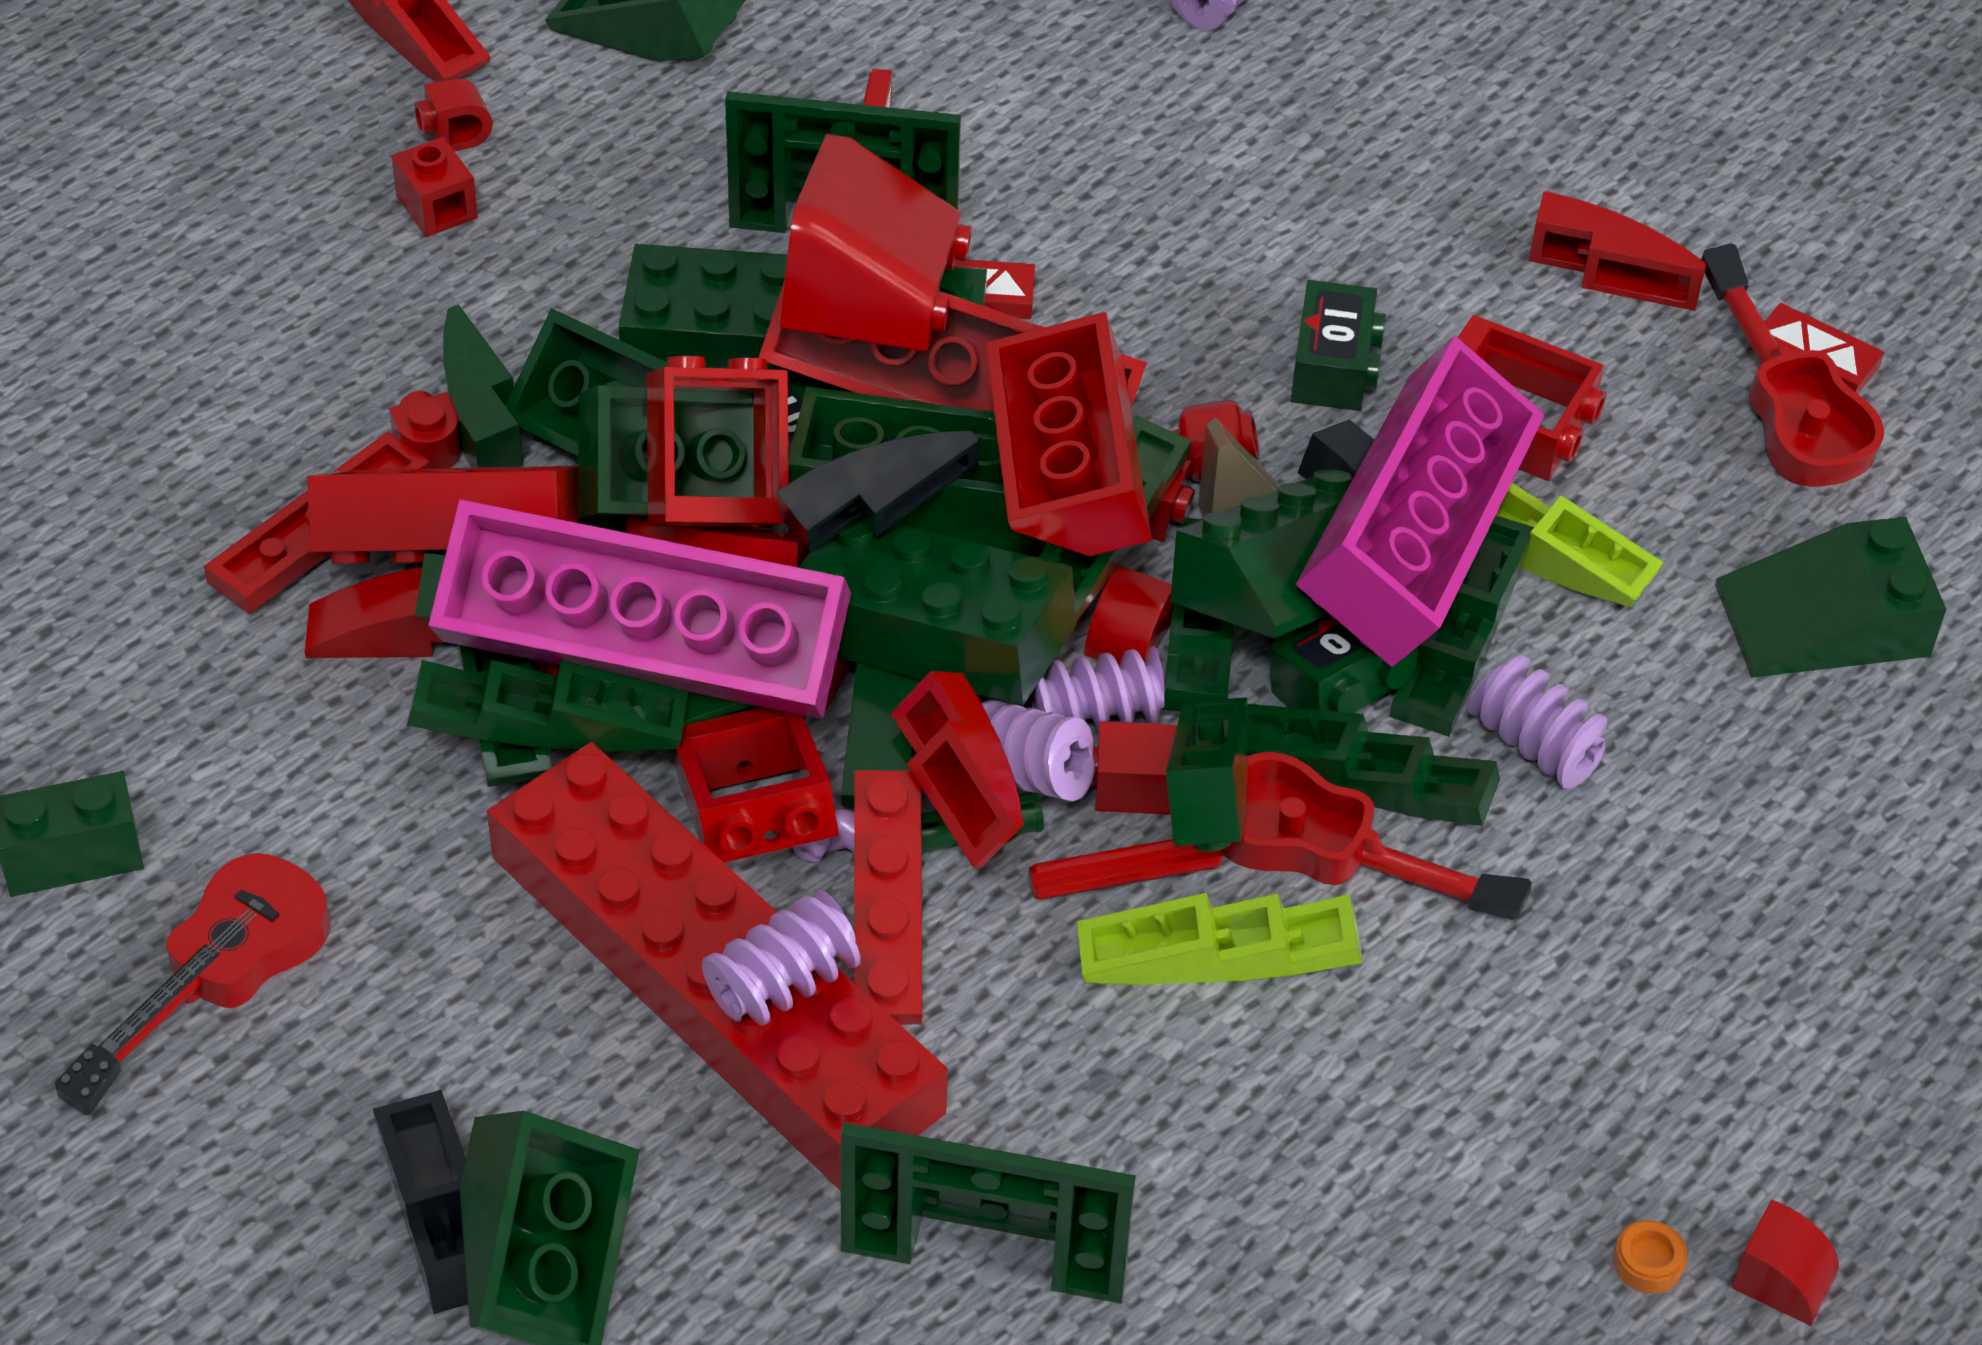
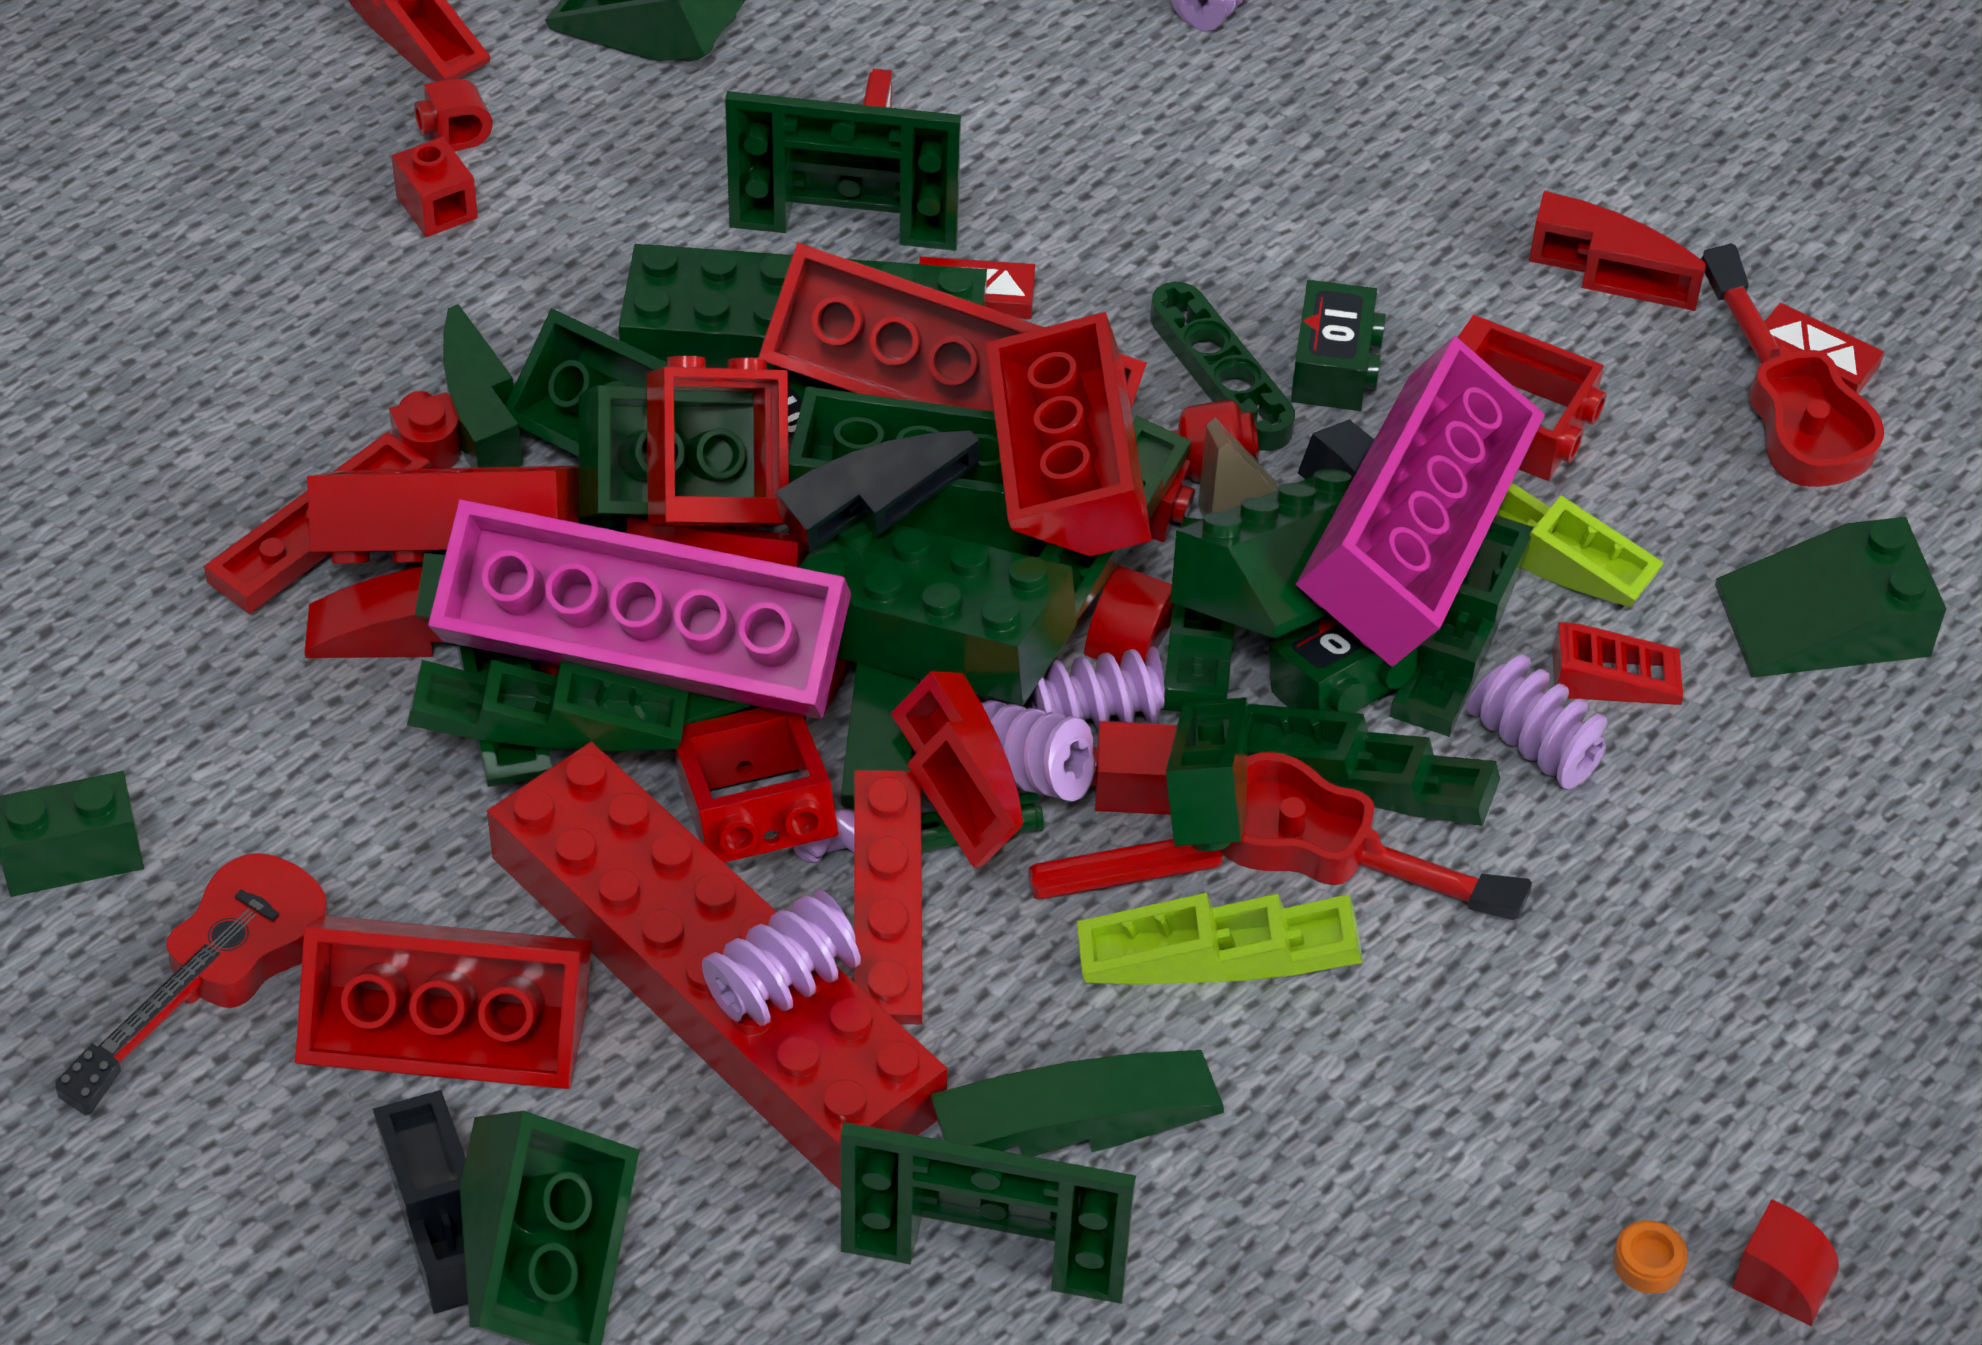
(442, 1001): none -> red slope
(869, 251): red windscreen -> none
(1079, 1101): none -> dark green slope
(1229, 362): none -> dark green beam
(1580, 658): none -> red slope

